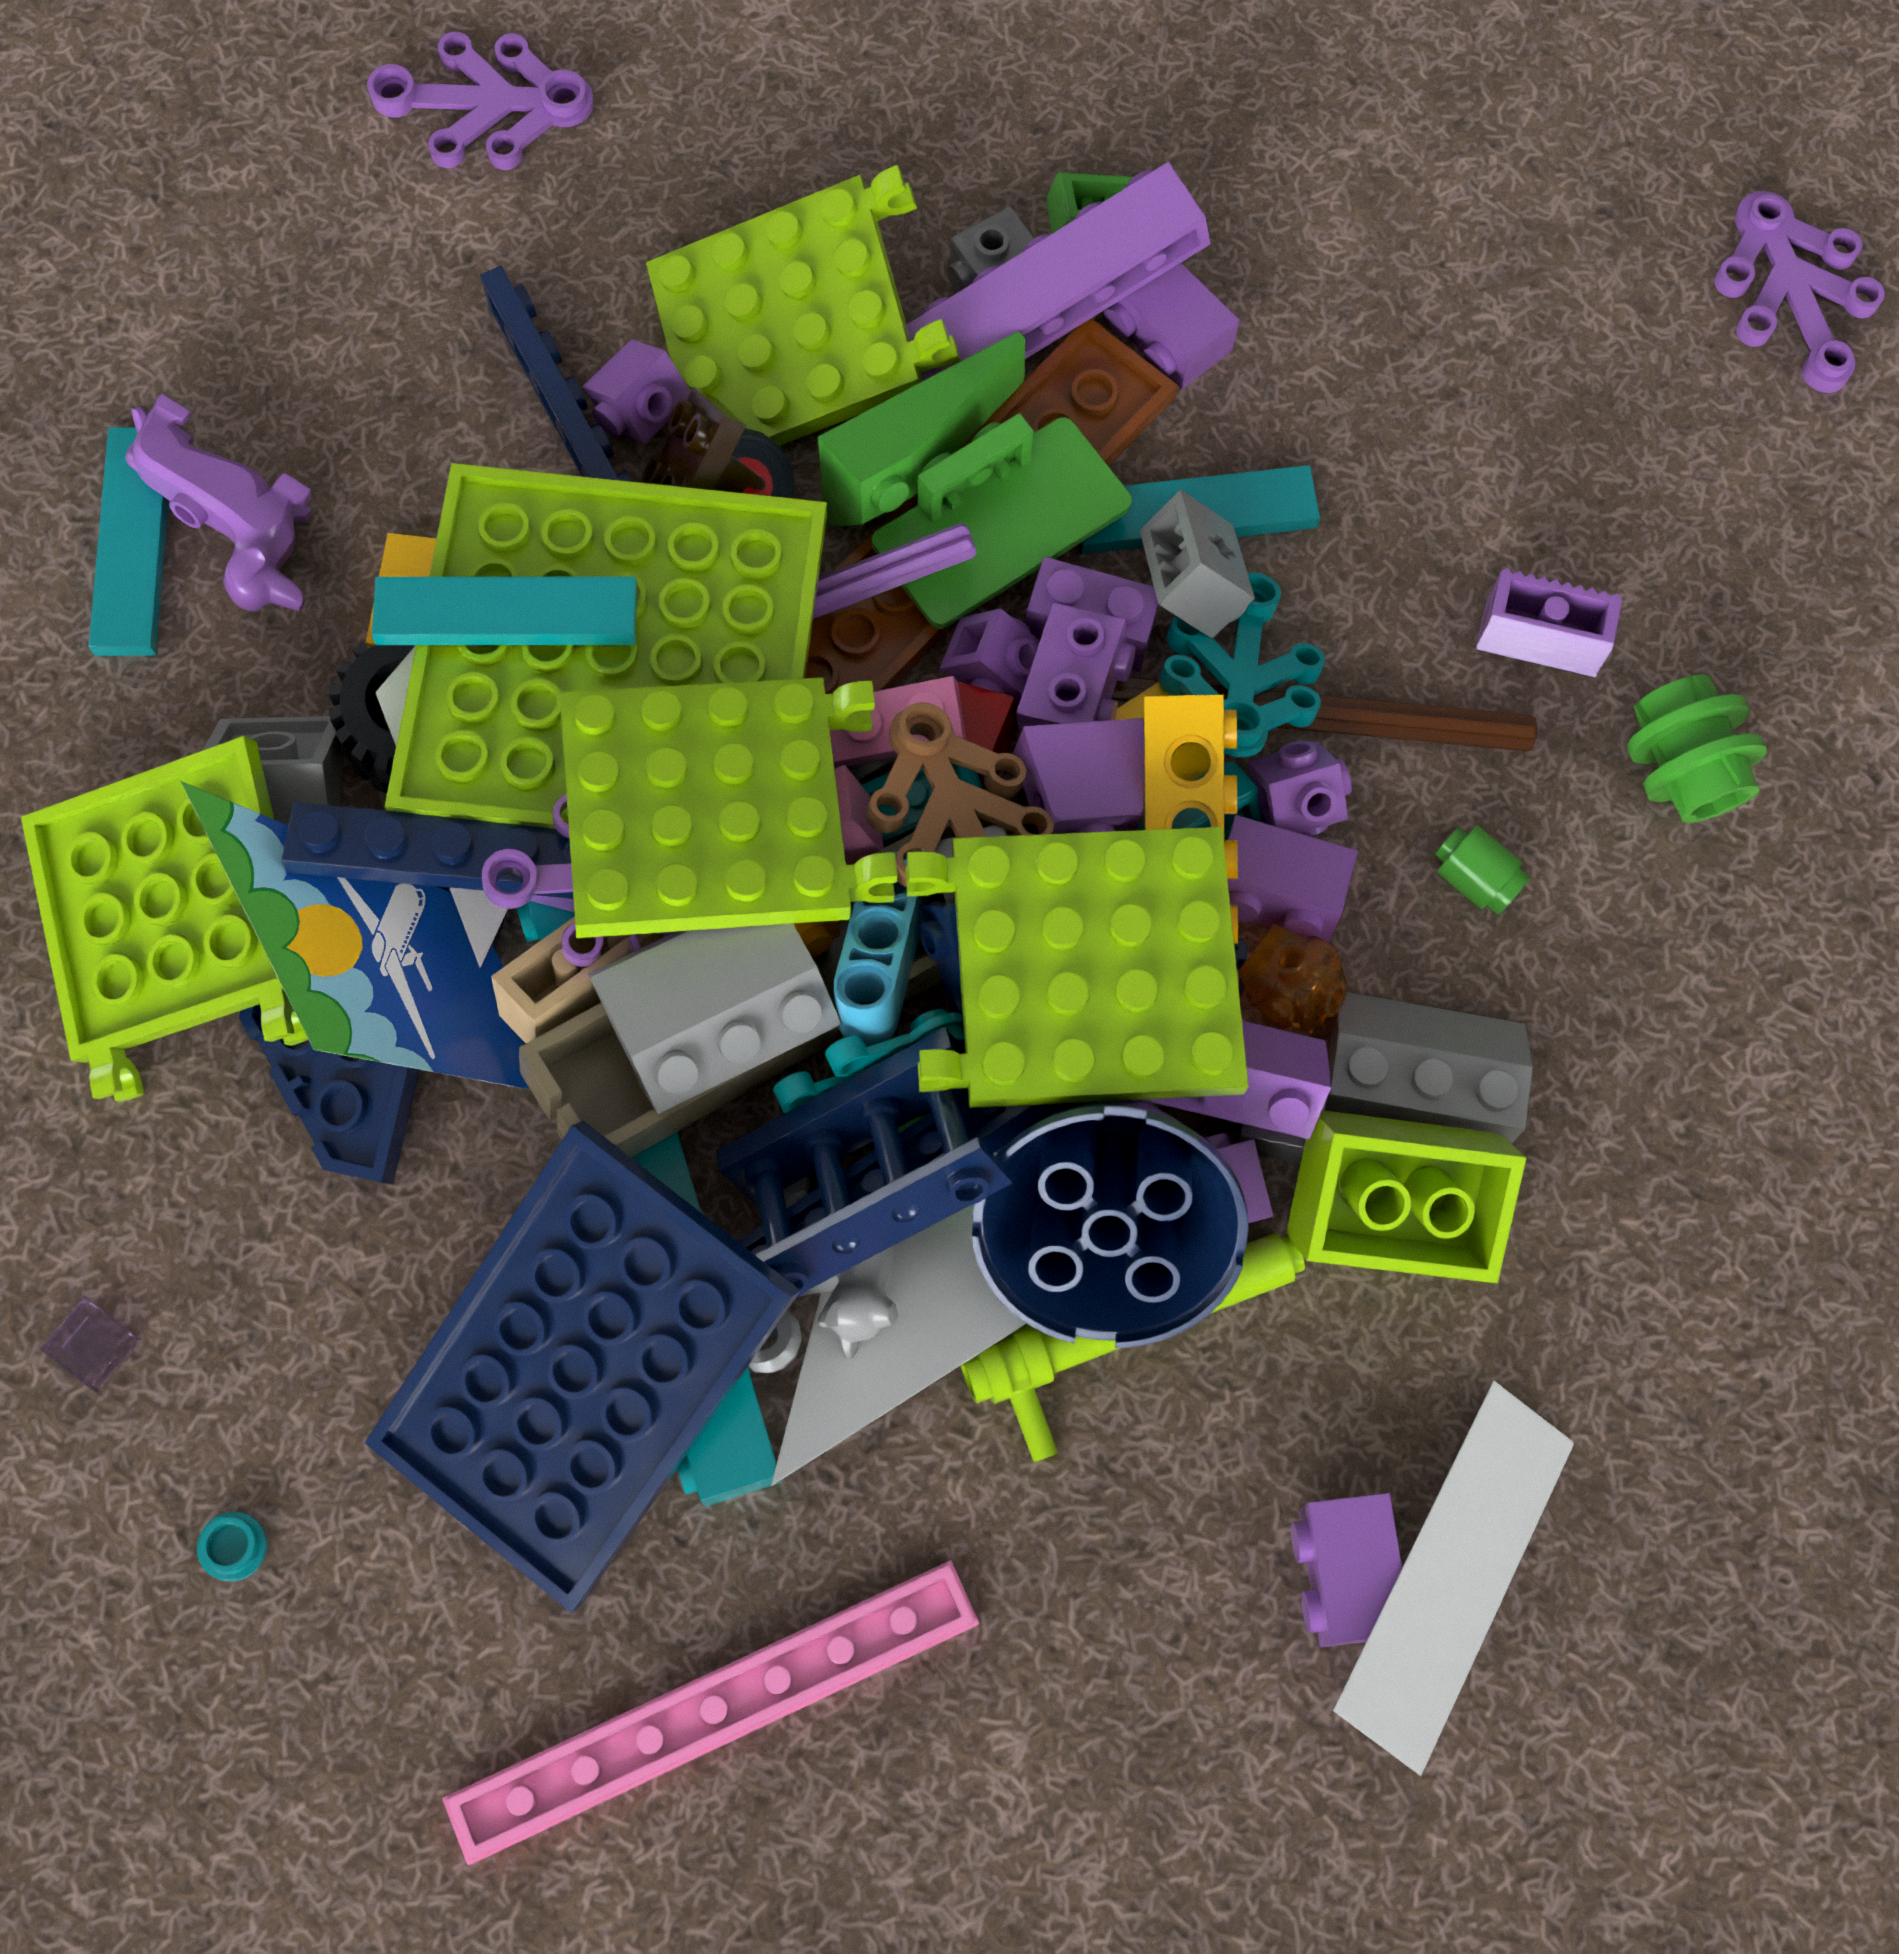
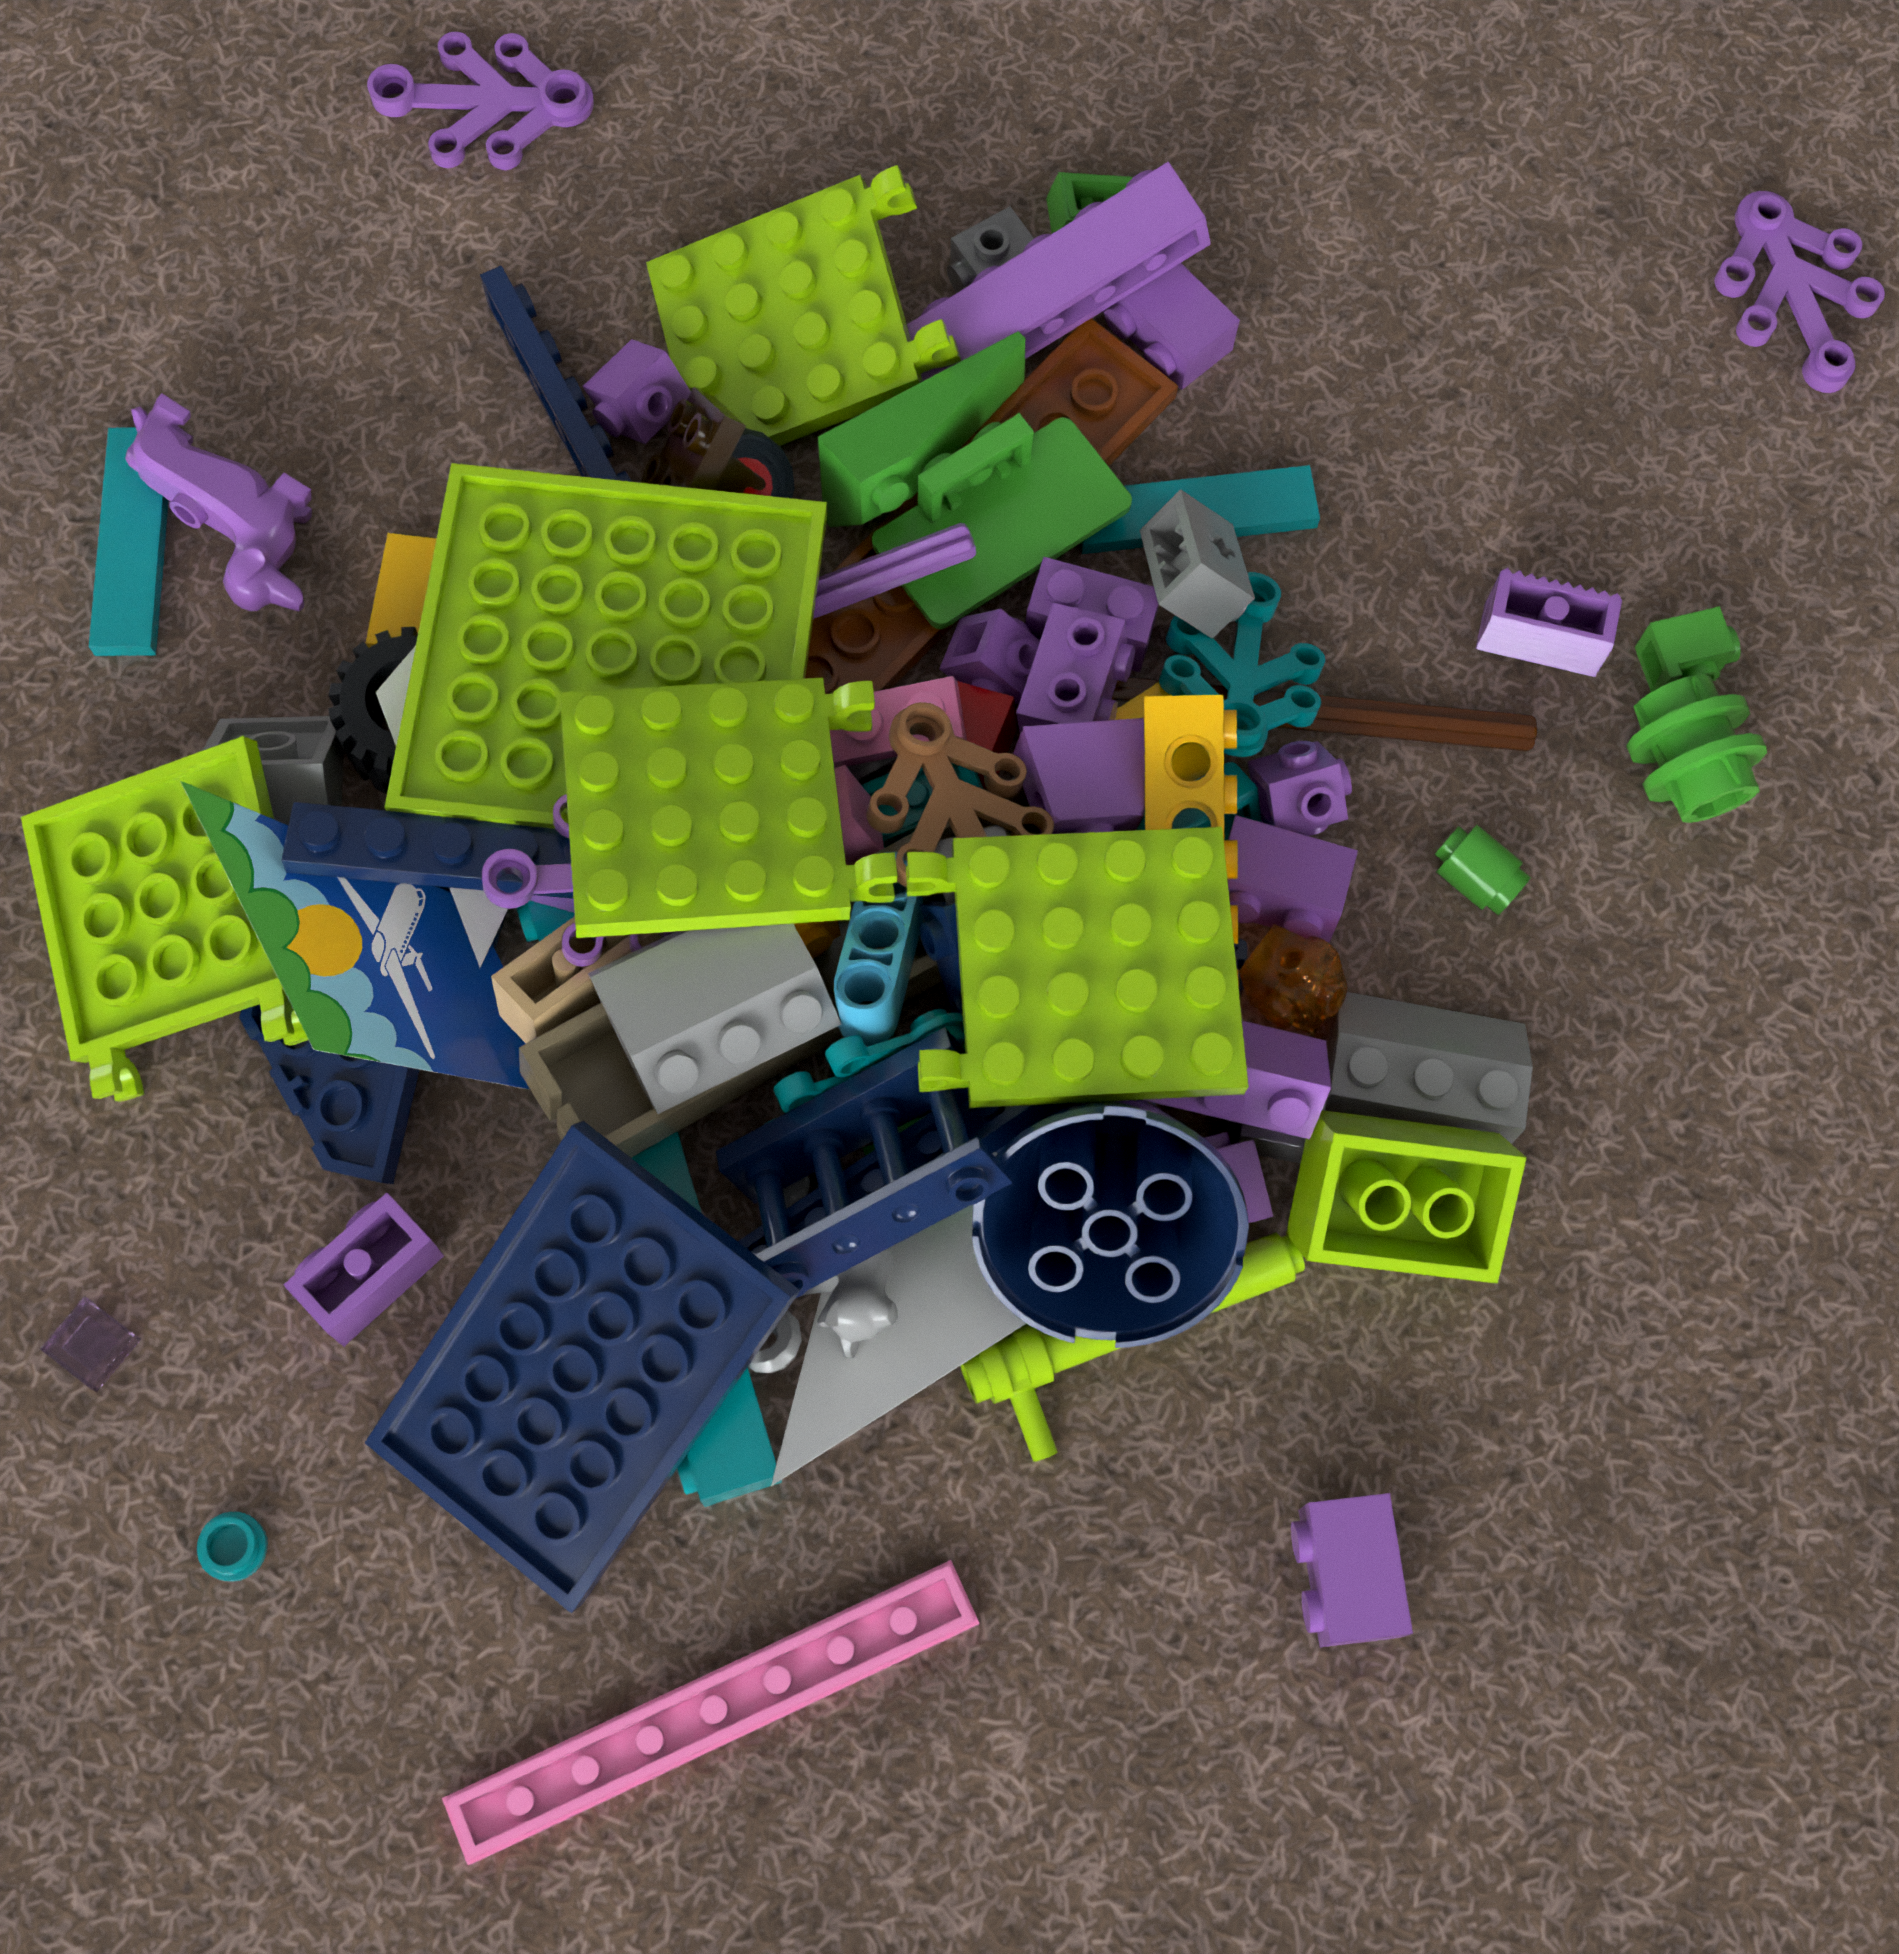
(363, 1269): none -> medium lavender brick
(505, 611): teal tile -> none
(1454, 1579): white sticker -> none
(1687, 647): none -> bright green brick

